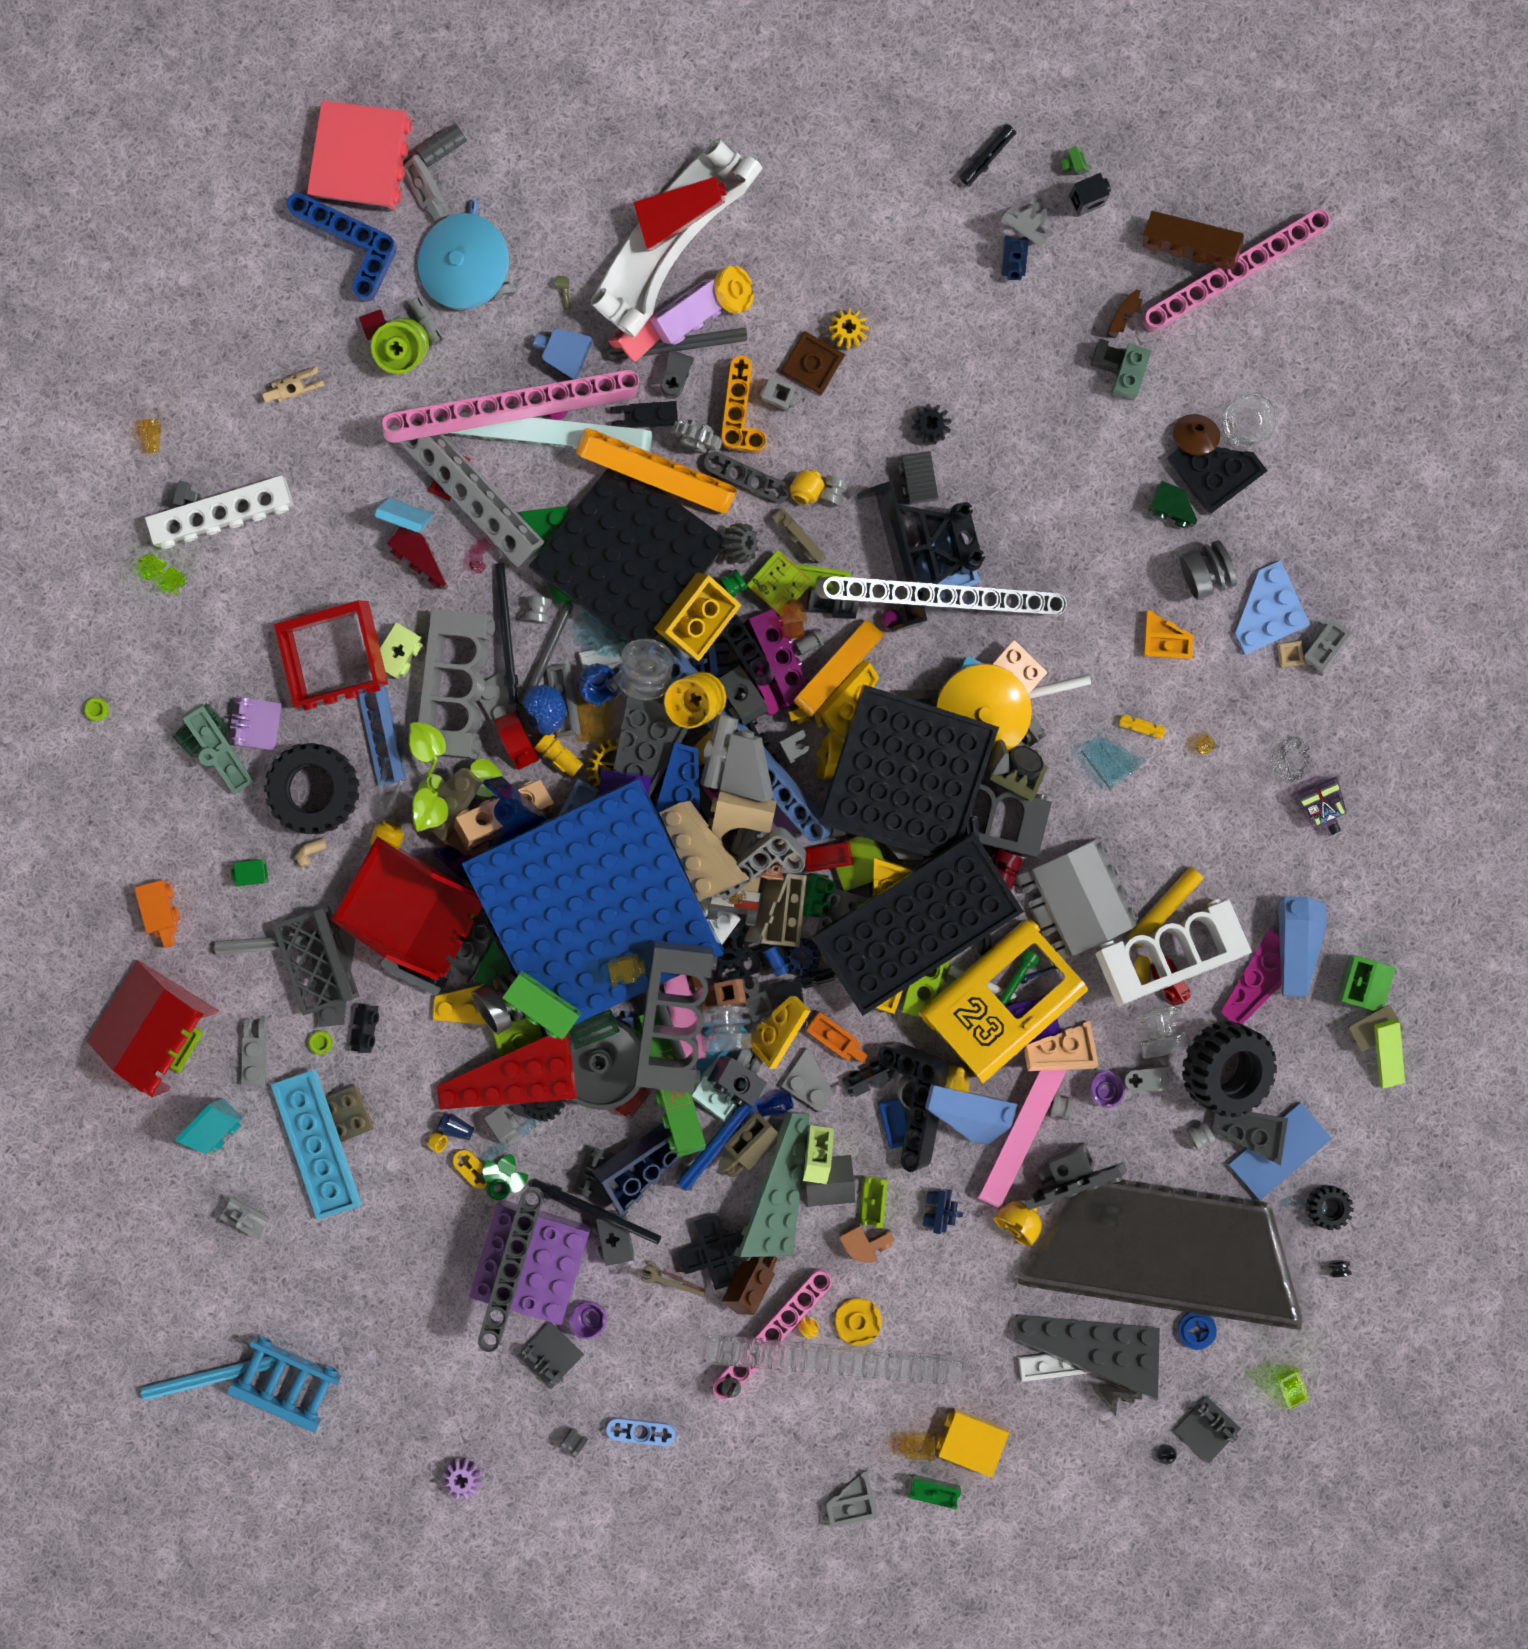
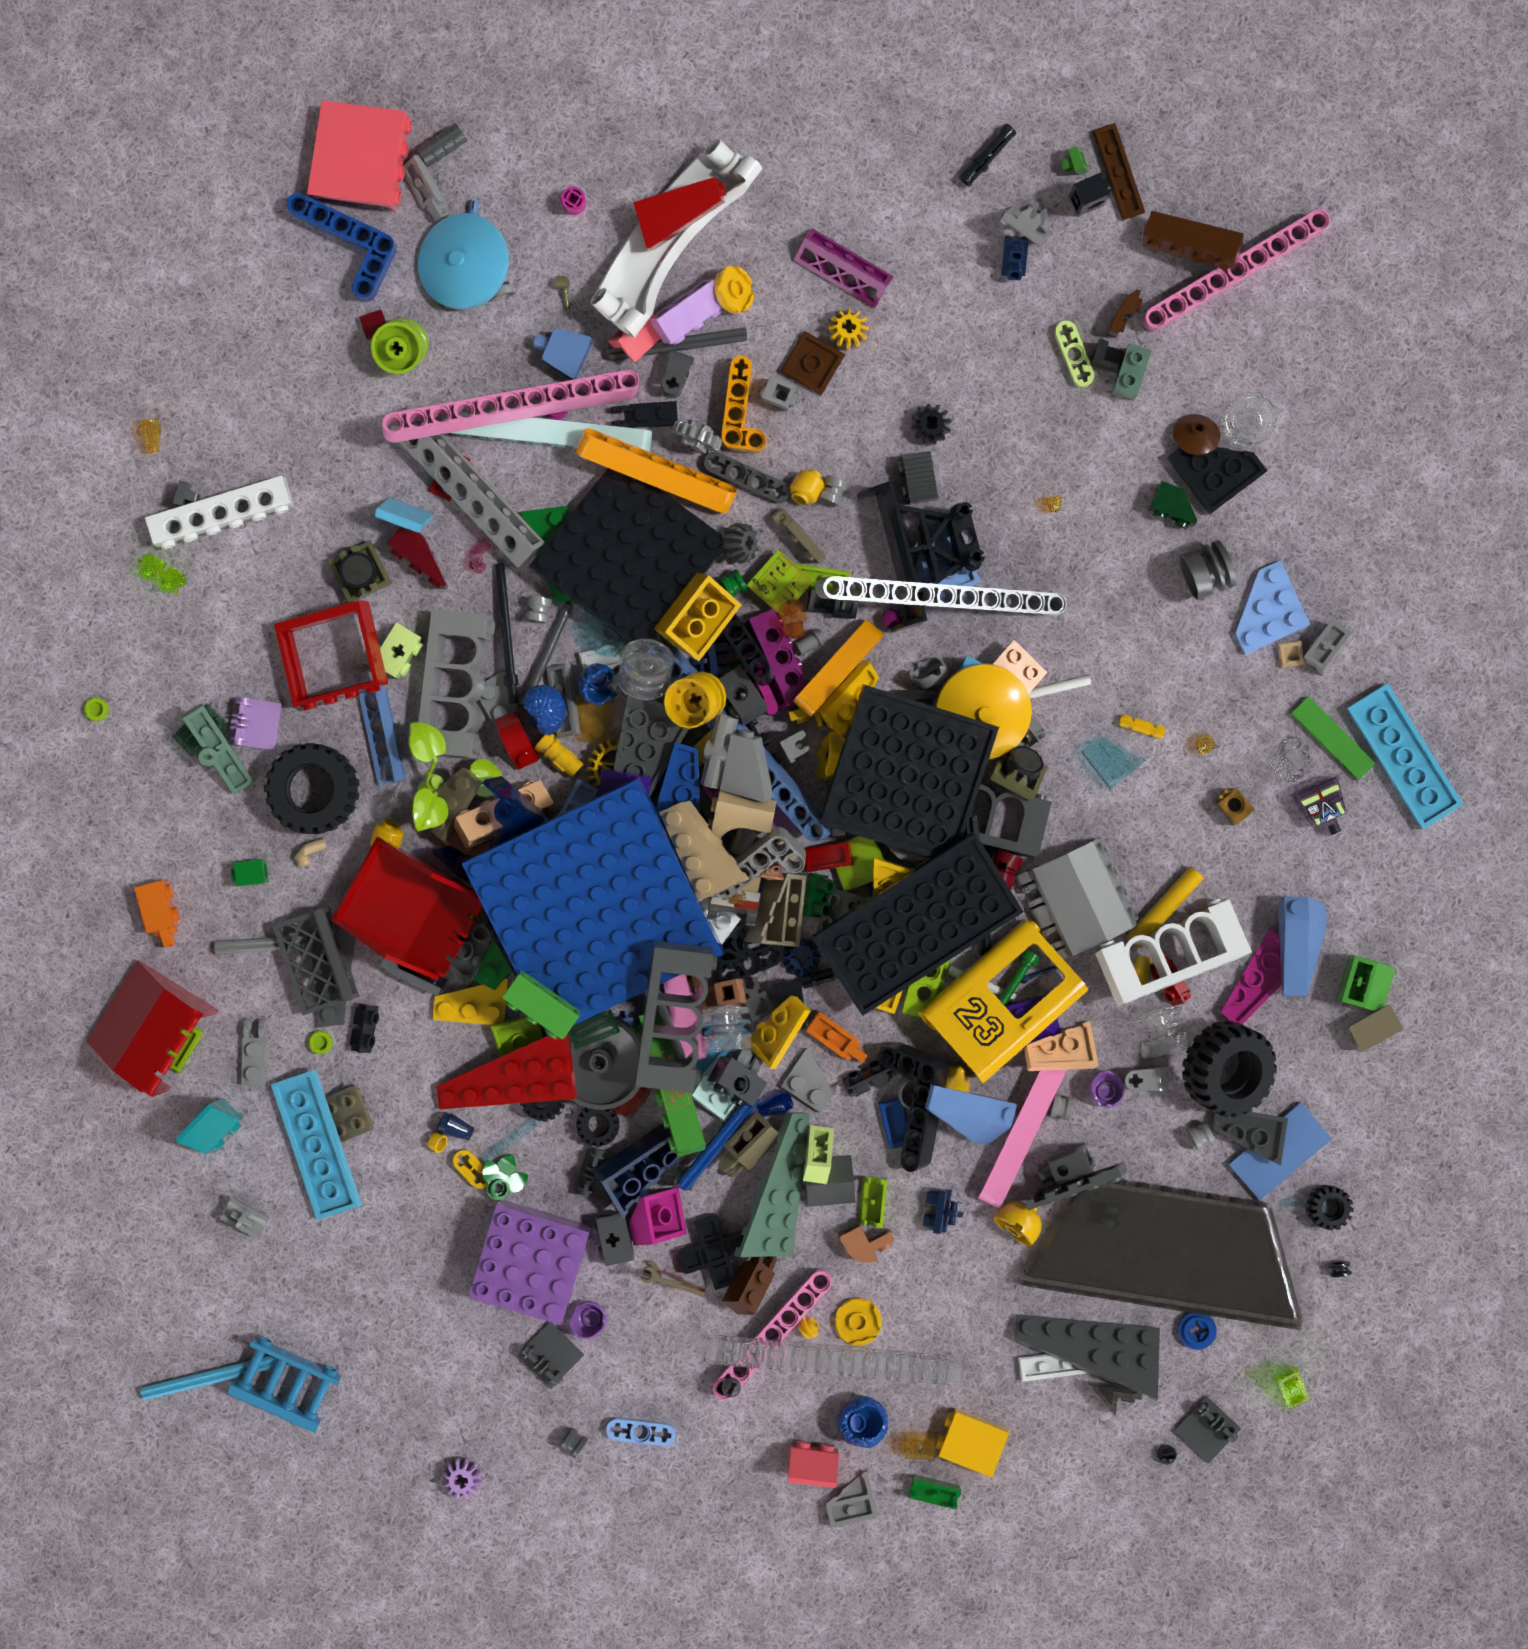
(282, 392): tan hinge -> none
(360, 571): none -> piece
(426, 320): light grey pin -> none
(493, 1006): flat silver wheel -> none
(503, 1278): dark grey beam -> none
(504, 1125): light grey brick -> none
(555, 1193): black bar -> none
(574, 206): none -> dark pink wheel
(597, 1139): none -> black tyre
(626, 969): clear yellow brick -> none
(658, 1218): none -> dark pink slope
(775, 960): blue pin -> none
(813, 1464): none -> coral slope
(845, 263): none -> magenta fence
(862, 1422): none -> blue hair
(934, 678): none -> light grey hair
(999, 759): dark grey slope -> none
(1052, 503): none -> clear yellow hinge
(1079, 345): none -> yellowish green beam
(1118, 171): none -> reddish brown tile
(1165, 639): light orange wing -> none
(1243, 810): none -> pearl gold brick
(1332, 738): none -> bright green tile
(1389, 1053): lime tile -> none
(1404, 756): none -> medium azure plate

